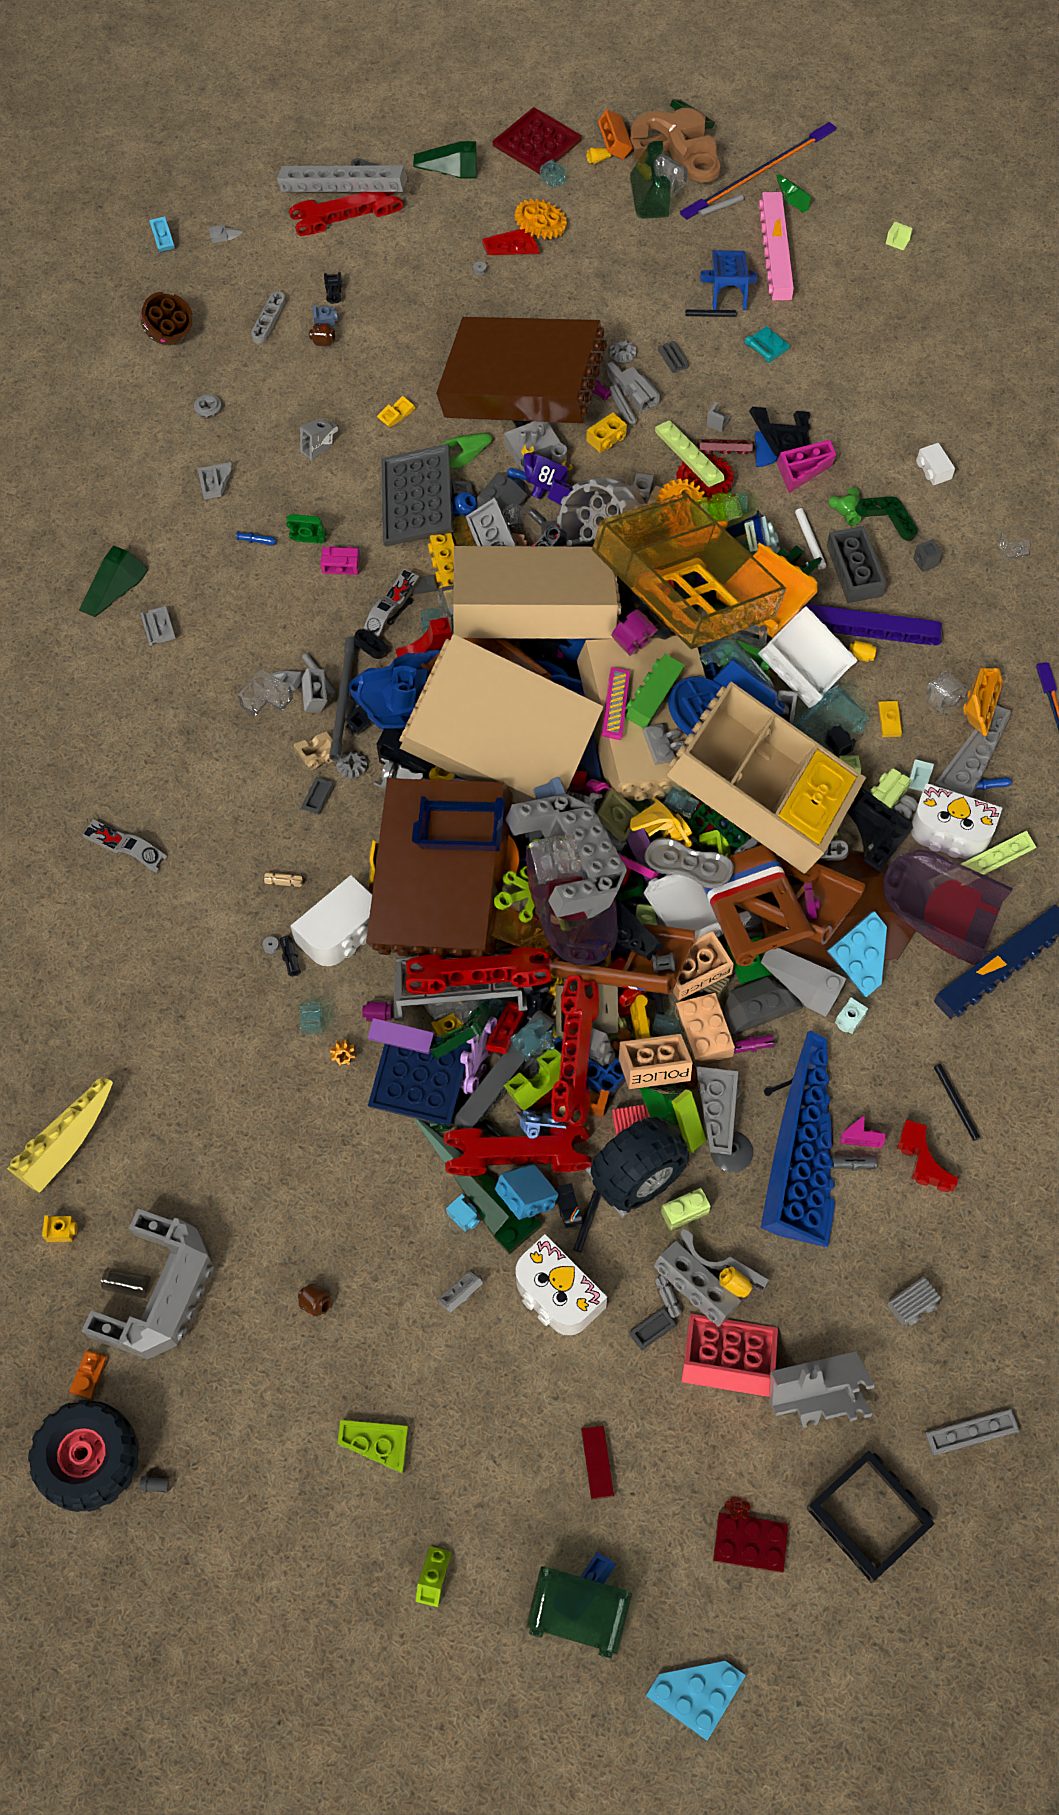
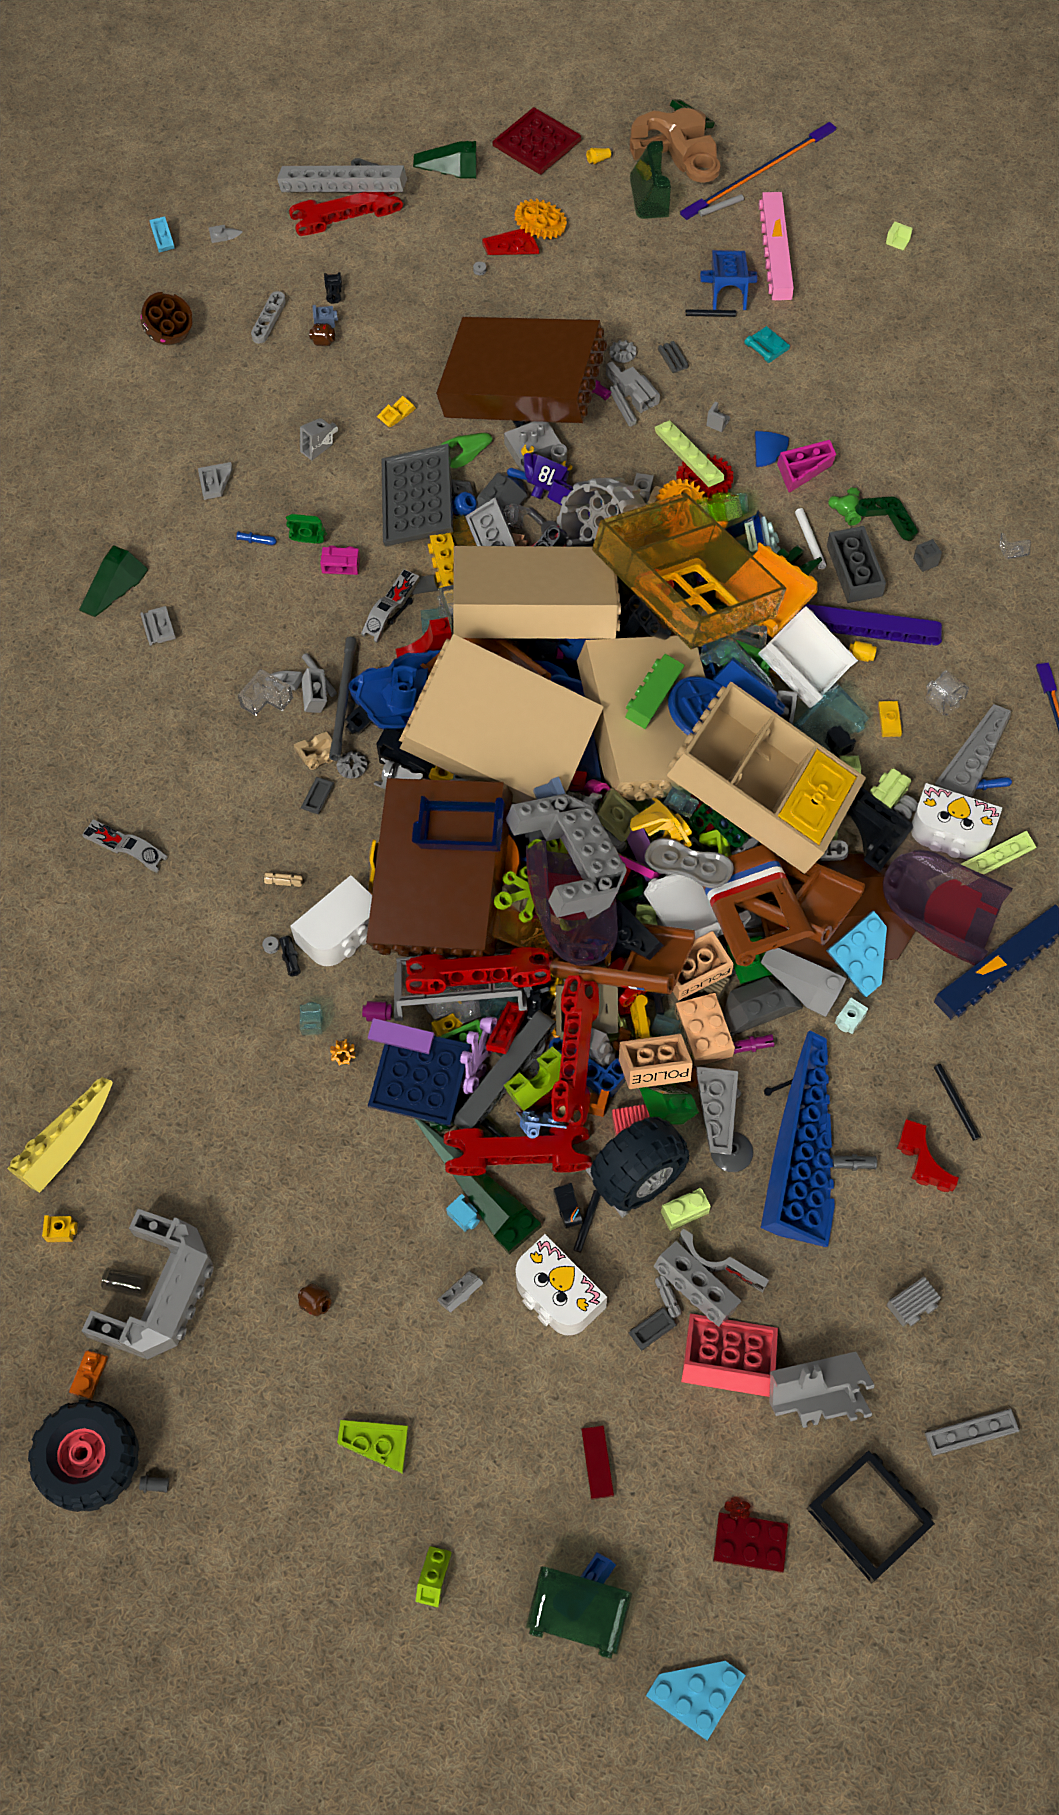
(212, 401): light grey gear -> none
(370, 644): black plate -> none
(473, 1026): dark green beam -> none
(526, 1191): dark azure brick -> none
(528, 1038): clear light blue animal -> none
(552, 174): clear light blue brick -> none
(556, 859): clear brick -> none
(606, 432): yellow brick -> none
(615, 134): orange brick -> none
(615, 703): tile -> none
(634, 632): magenta brick -> none
(659, 743): light grey hinge -> none
(663, 962): dark grey bush -> none
(673, 171): clear brick -> none
(689, 1120): lime tile -> none
(724, 446): dark red plate -> none
(735, 1282): yellow brick -> none
(782, 436): black wing -> none
(794, 194): green slope -> none
(811, 901): magenta plate -> none
(857, 1136): dark pink slope -> none
(920, 774): light aqua panel -> none
(935, 464): white brick -> none
(983, 699): light orange wedge -> none

